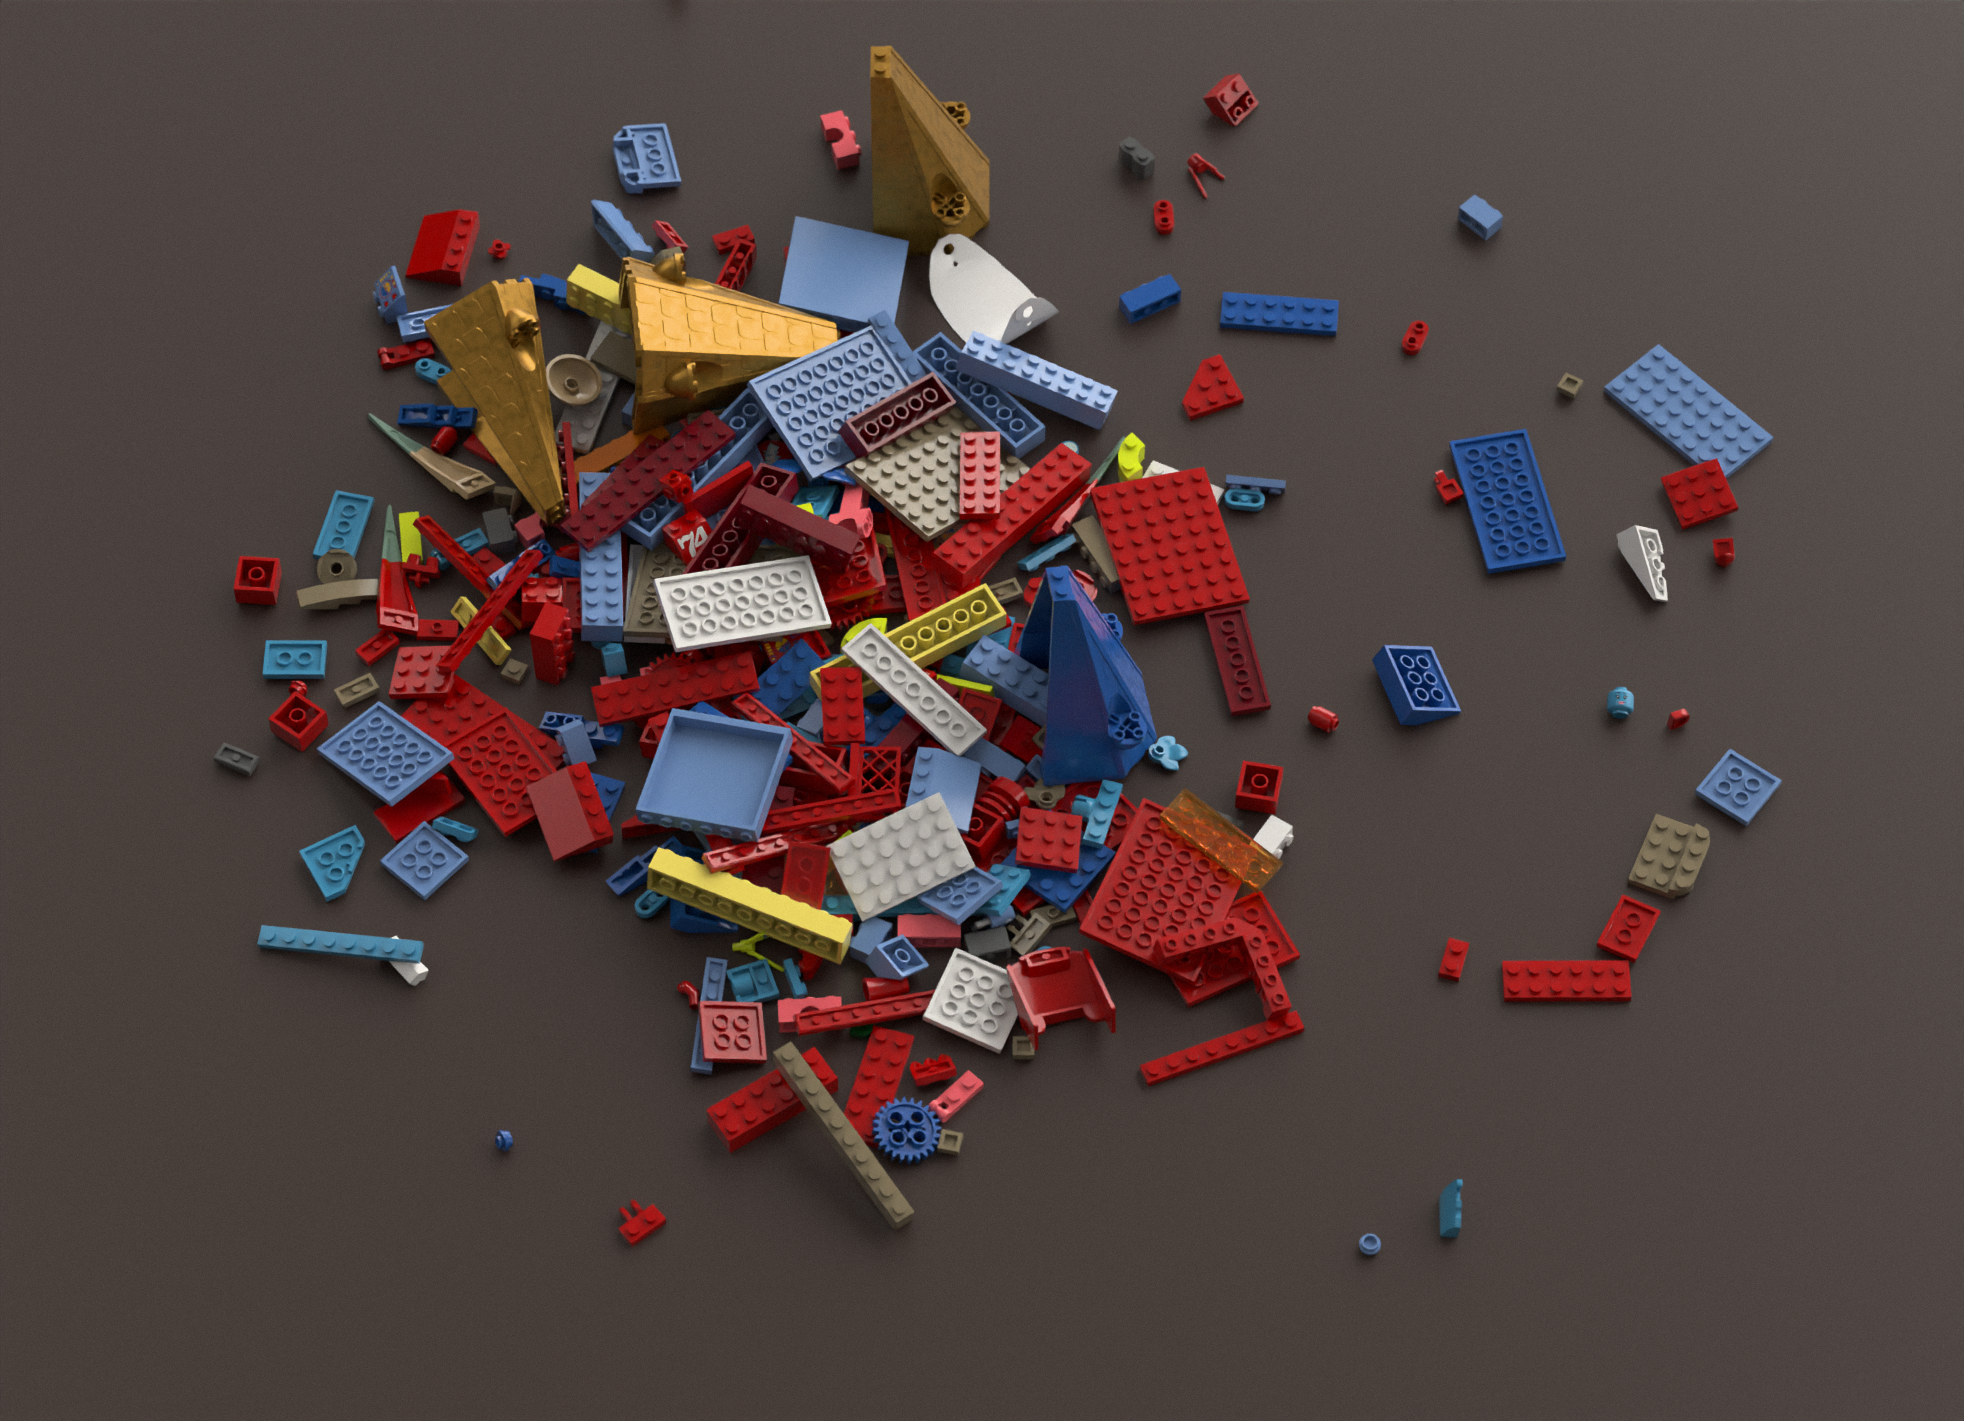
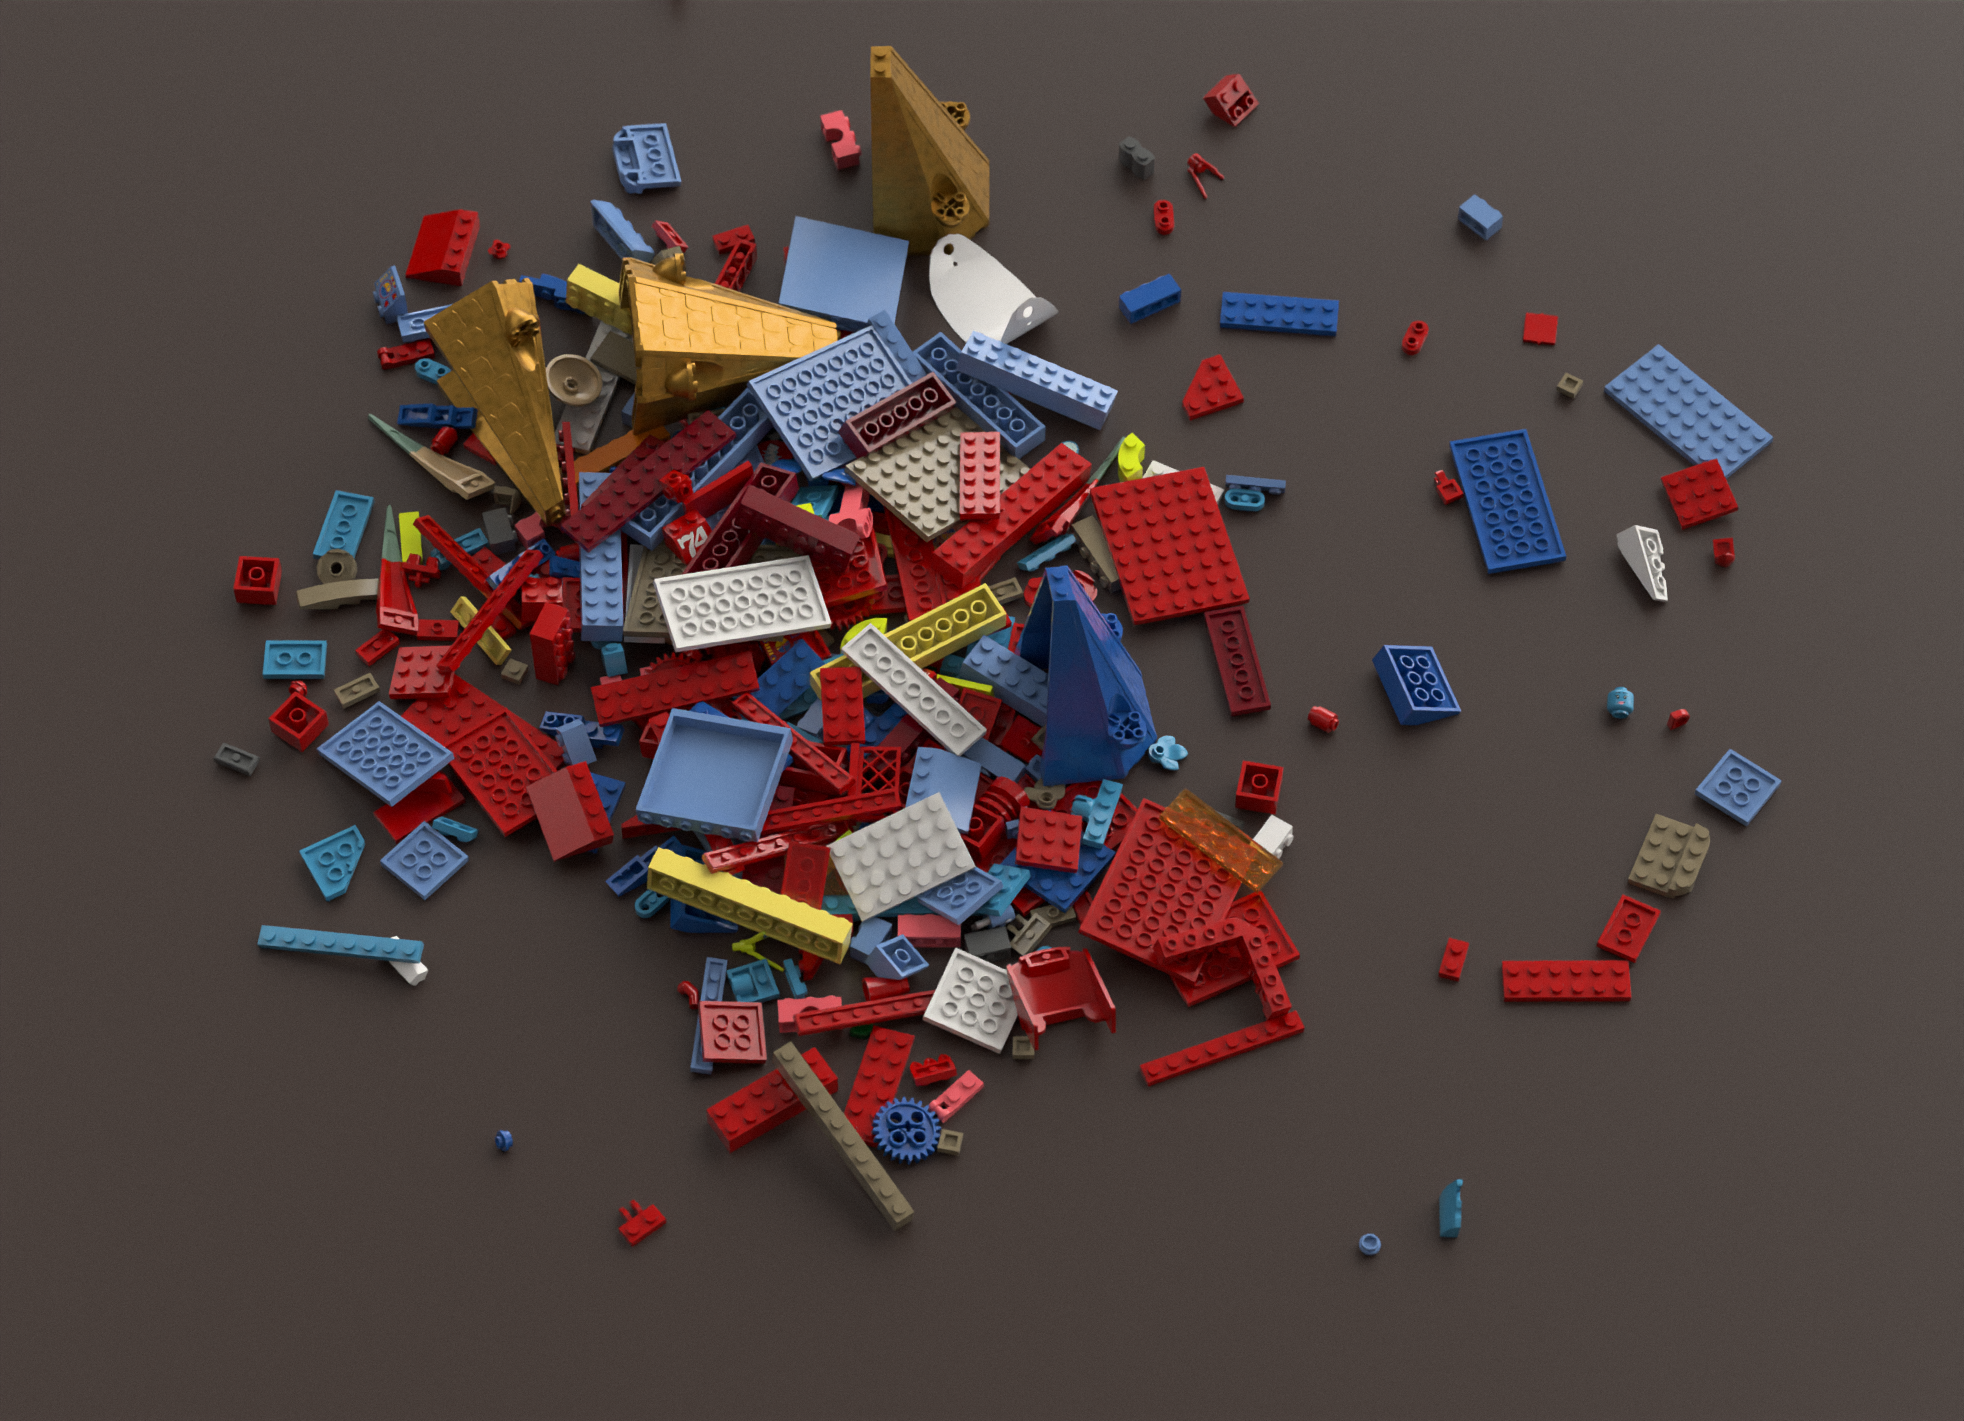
(1540, 328): none -> red piece

